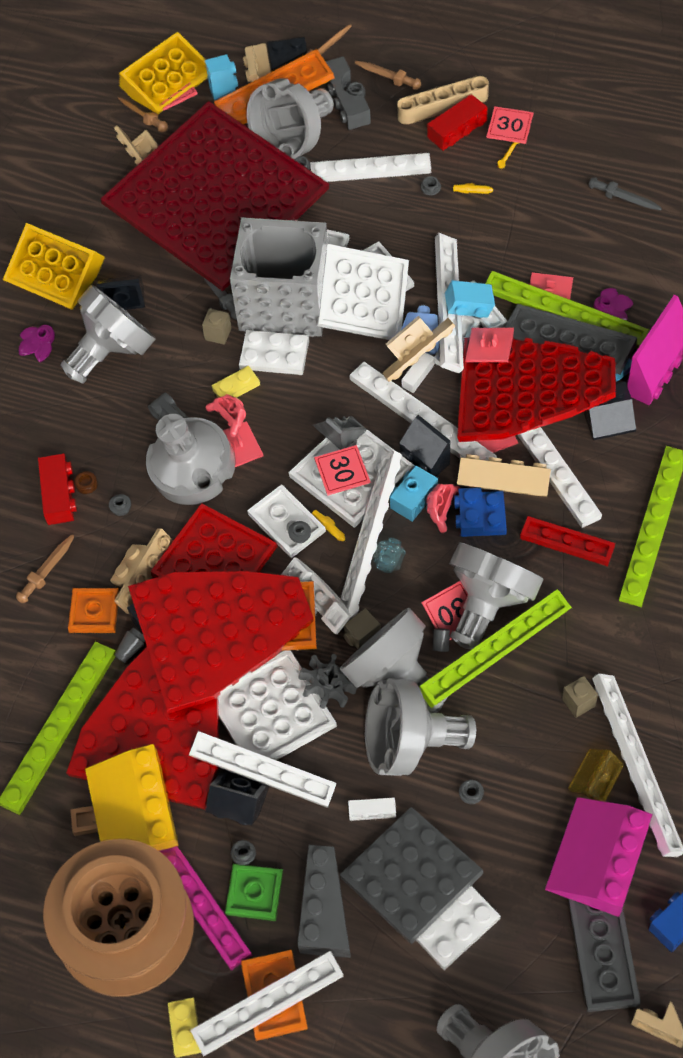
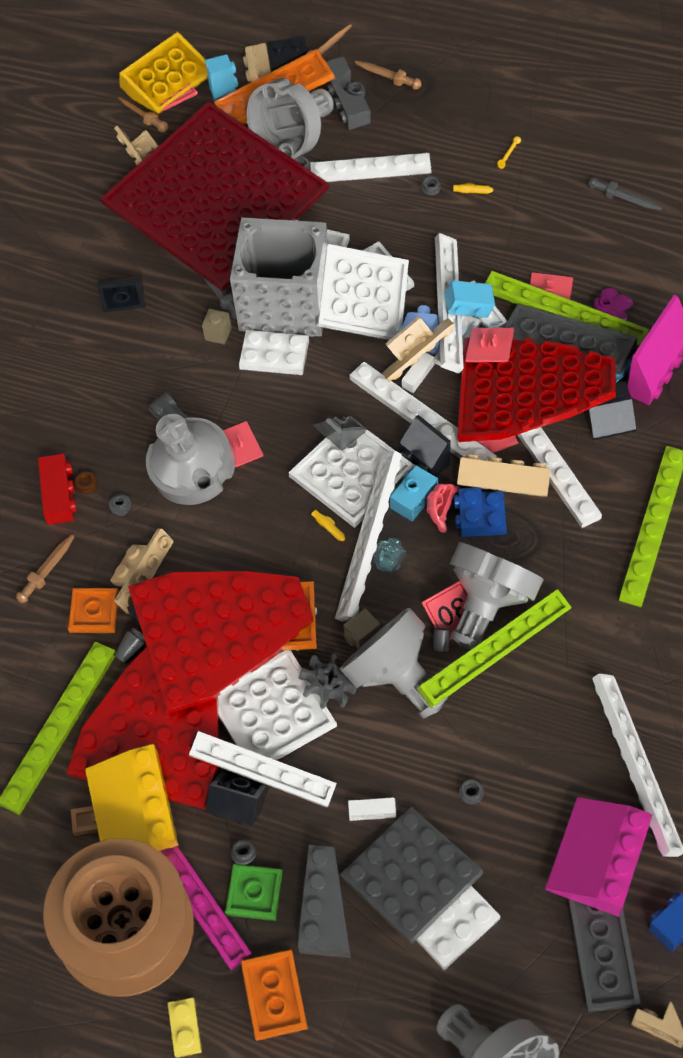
(35, 343): magenta plate -> none
(52, 266): yellow slope -> none
(107, 330): light grey piece -> none
(215, 545): red plate -> none
(231, 410): coral piece -> none
(237, 383): light yellow plate -> none
(266, 1003): white plate -> none
(277, 513): white plate -> none
(299, 537): dark grey plate -> none
(326, 600): white slope -> none
(342, 470): coral piece -> none
(402, 727): light grey piece -> none
(439, 100): tan beam -> none
(457, 122): red brick -> none
(510, 125): coral piece -> none
(567, 541): red plate -> none
(579, 696): dark tan brick -> none
(596, 774): clear yellow panel -> none

